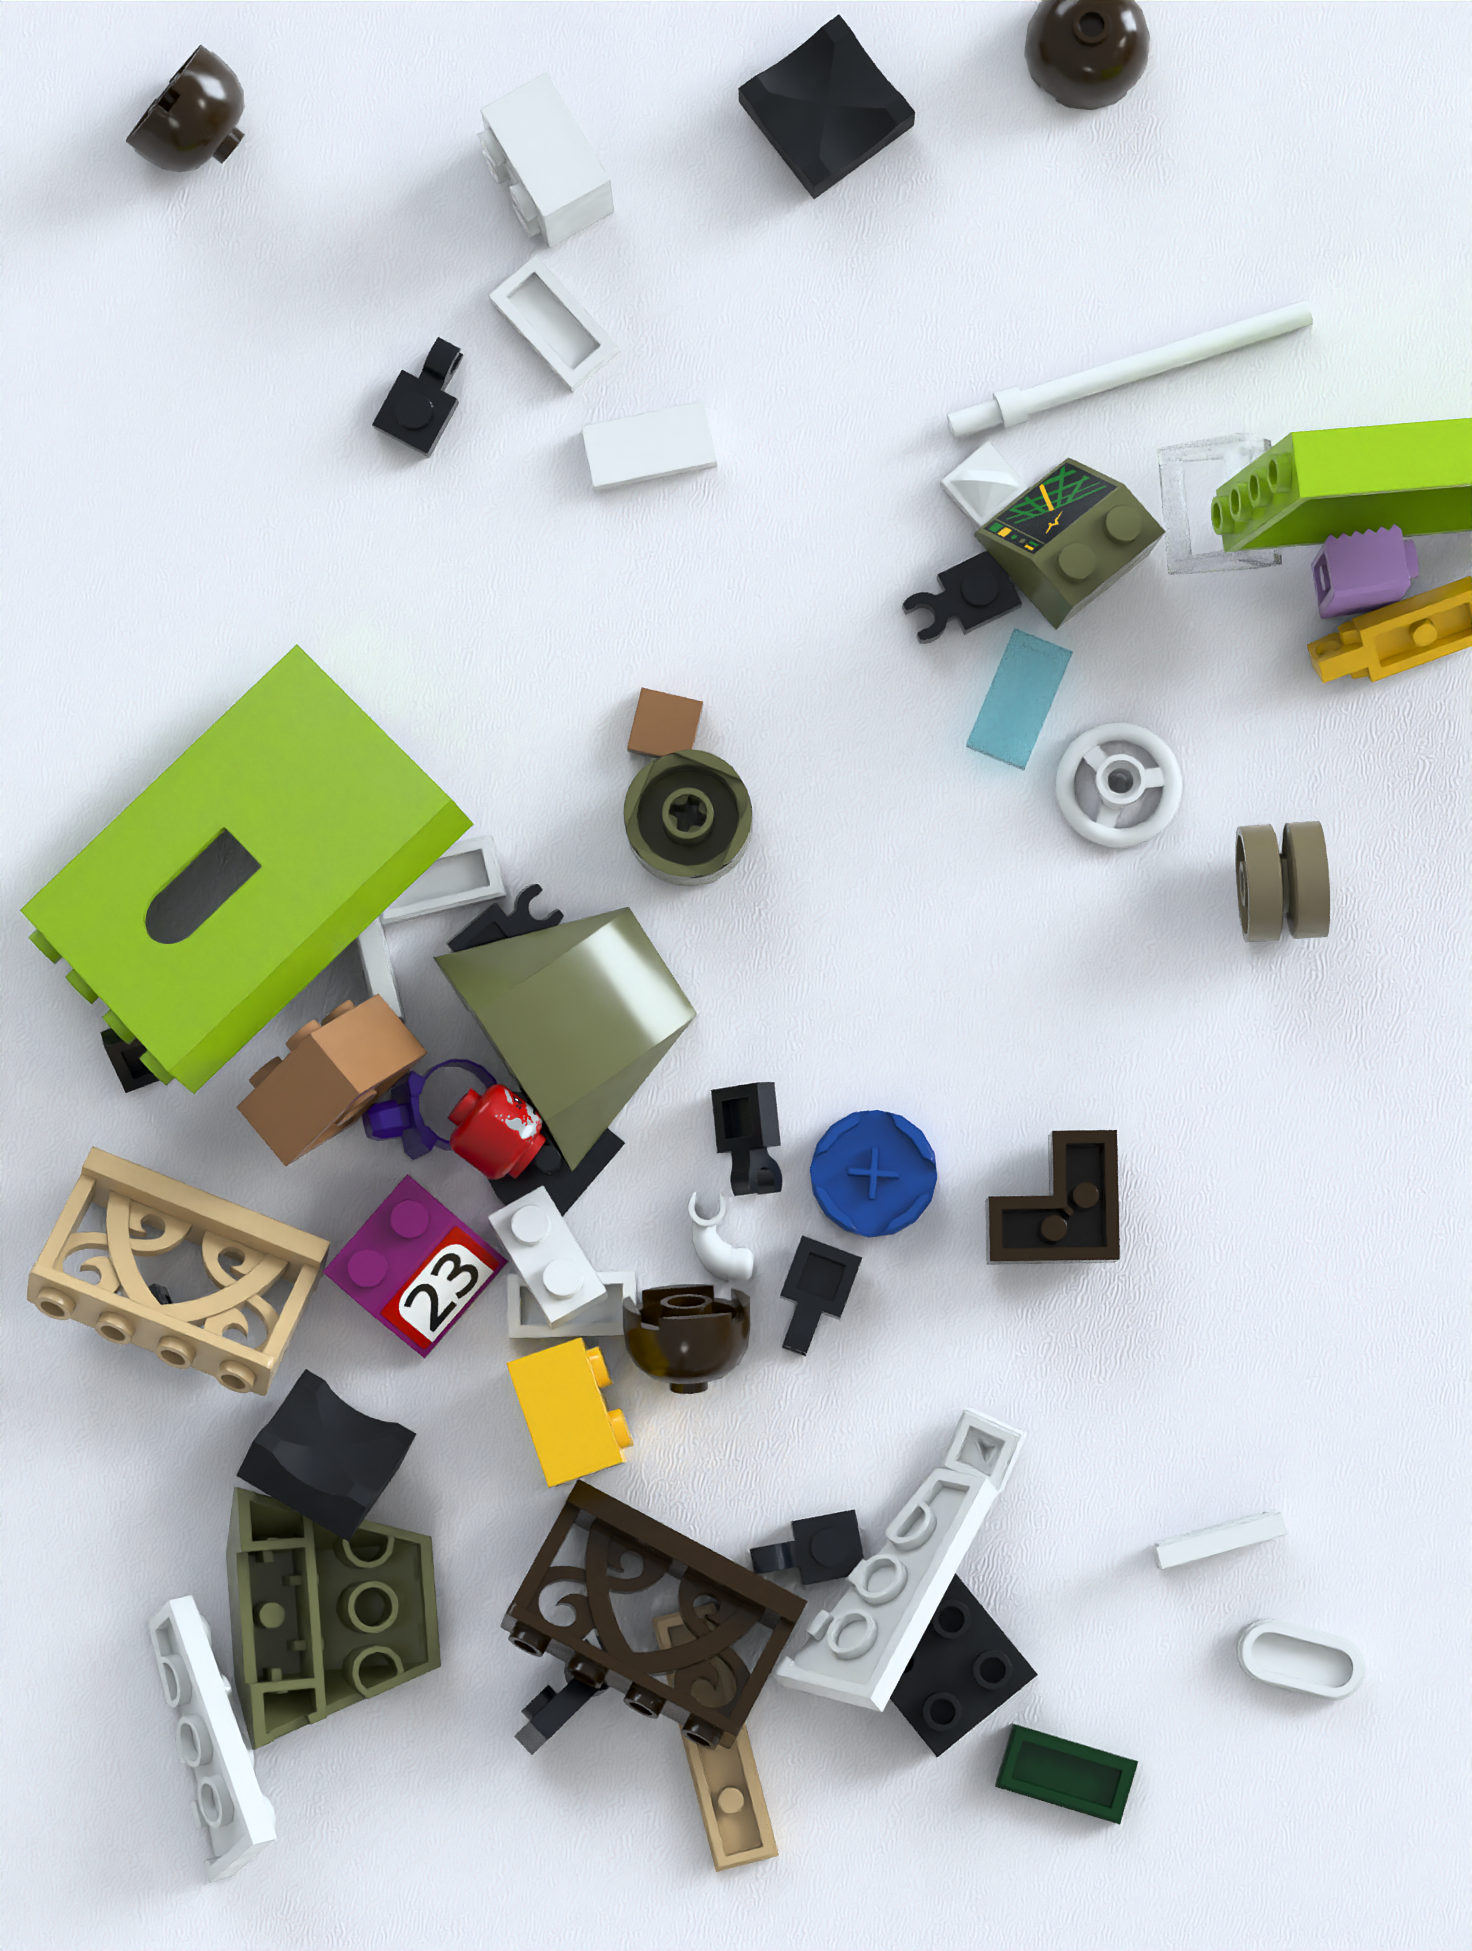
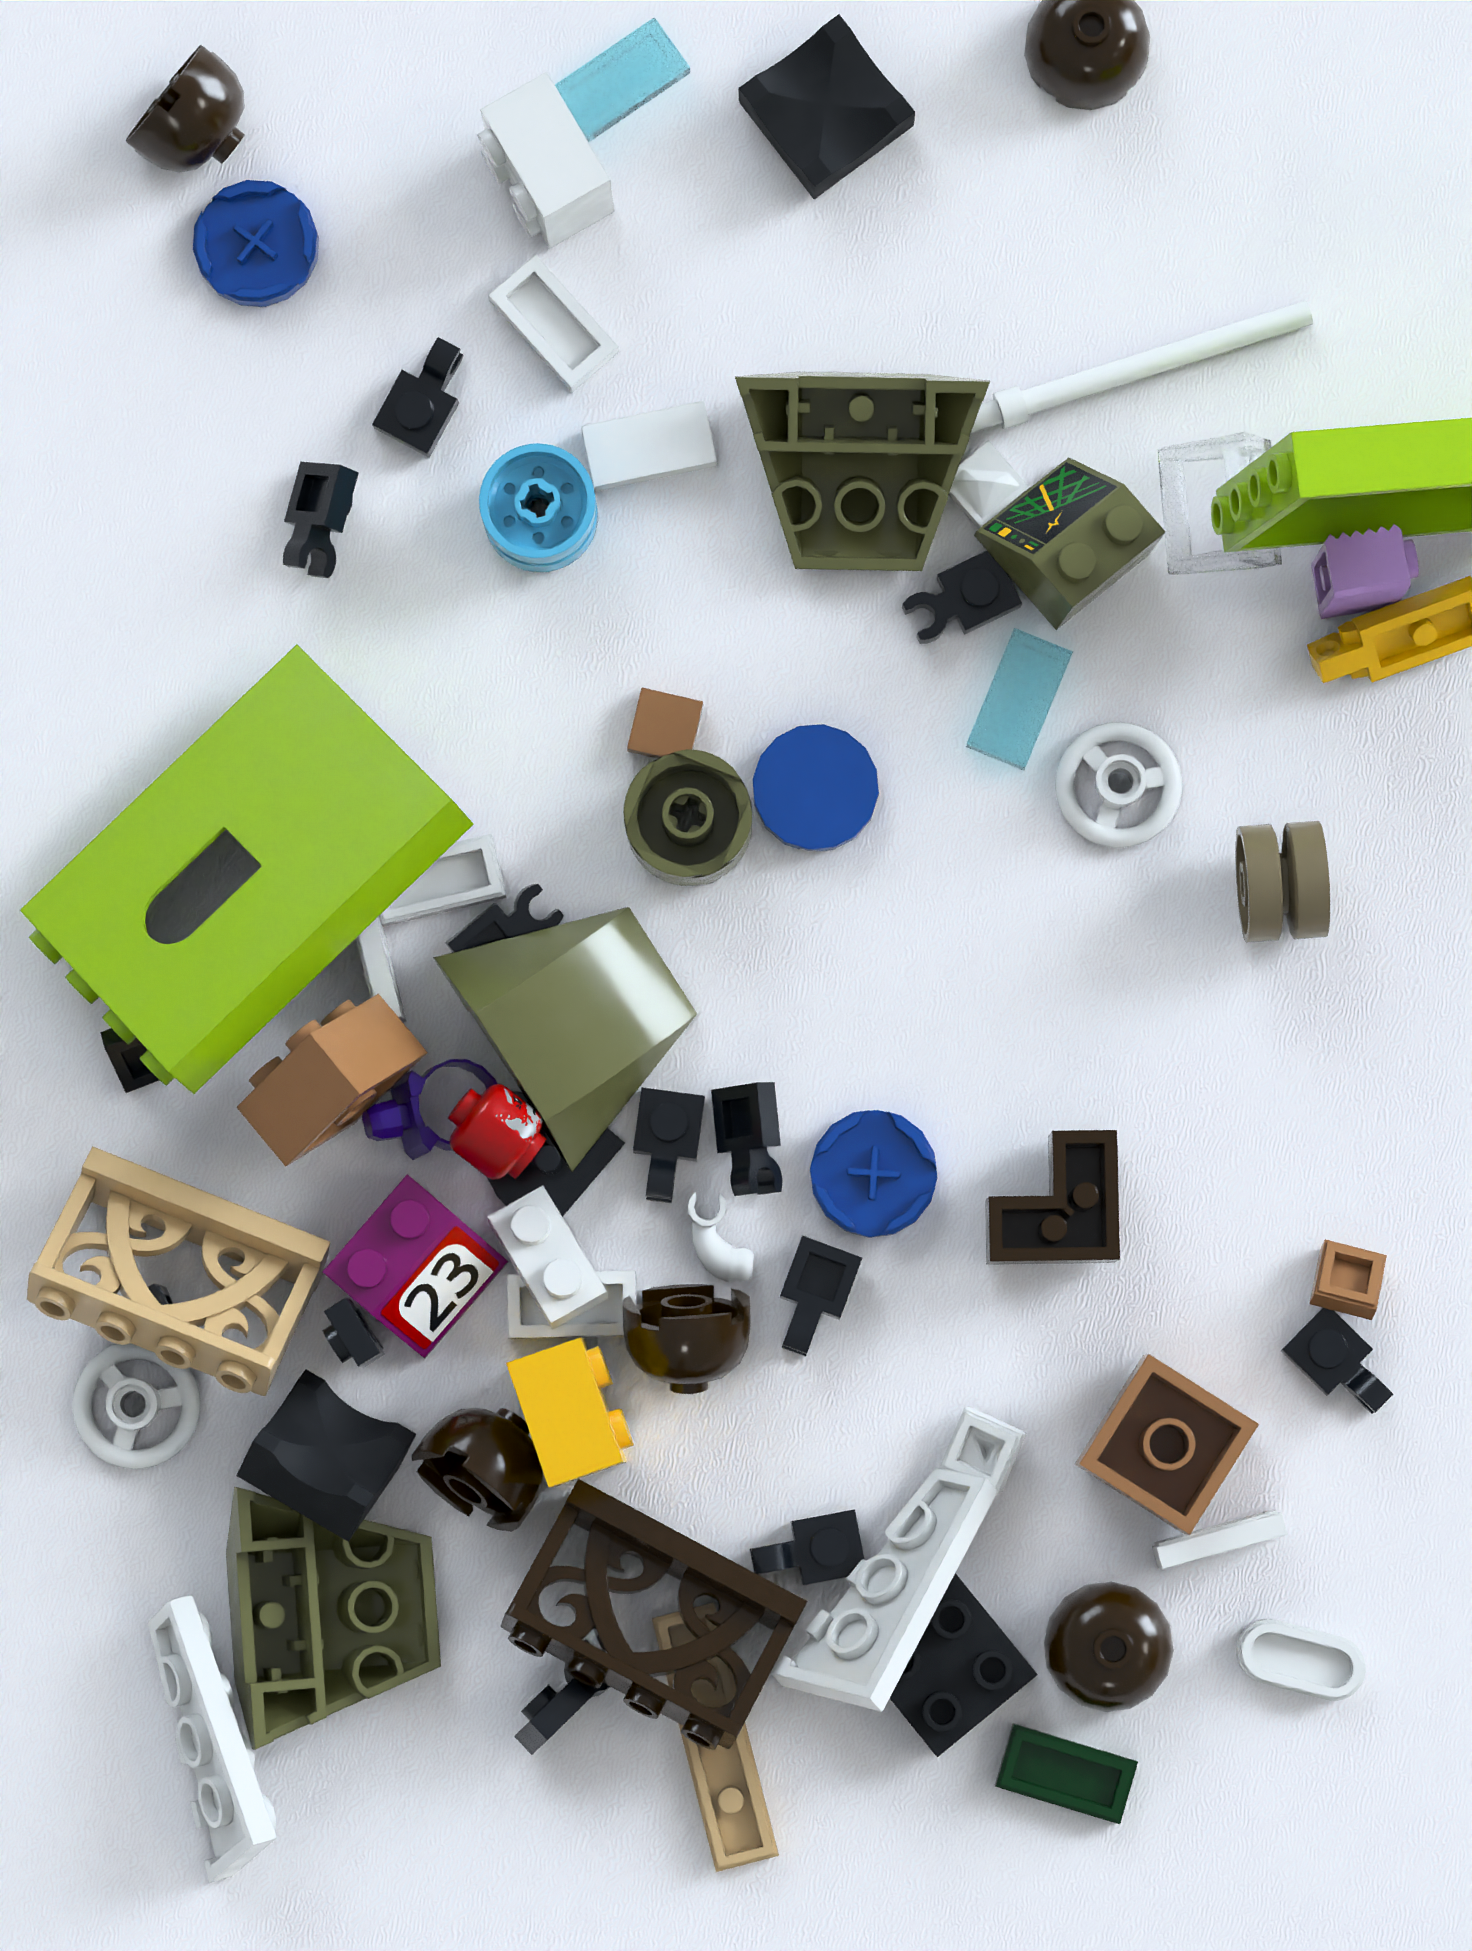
(121, 1451): none -> white piece
(255, 243): none -> blue tile
(317, 507): none -> black plate
(351, 1334): none -> black plate
(483, 1463): none -> dark brown cylinder
(506, 500): none -> medium azure wheel
(622, 79): none -> clear light blue tile
(667, 1131): none -> black plate
(815, 787): none -> blue tile
(860, 460): none -> olive wedge
(1108, 1646): none -> dark brown cylinder
(1166, 1444): none -> medium nougat brick
(1331, 1354): none -> black plate
(1348, 1279): none -> medium nougat tile

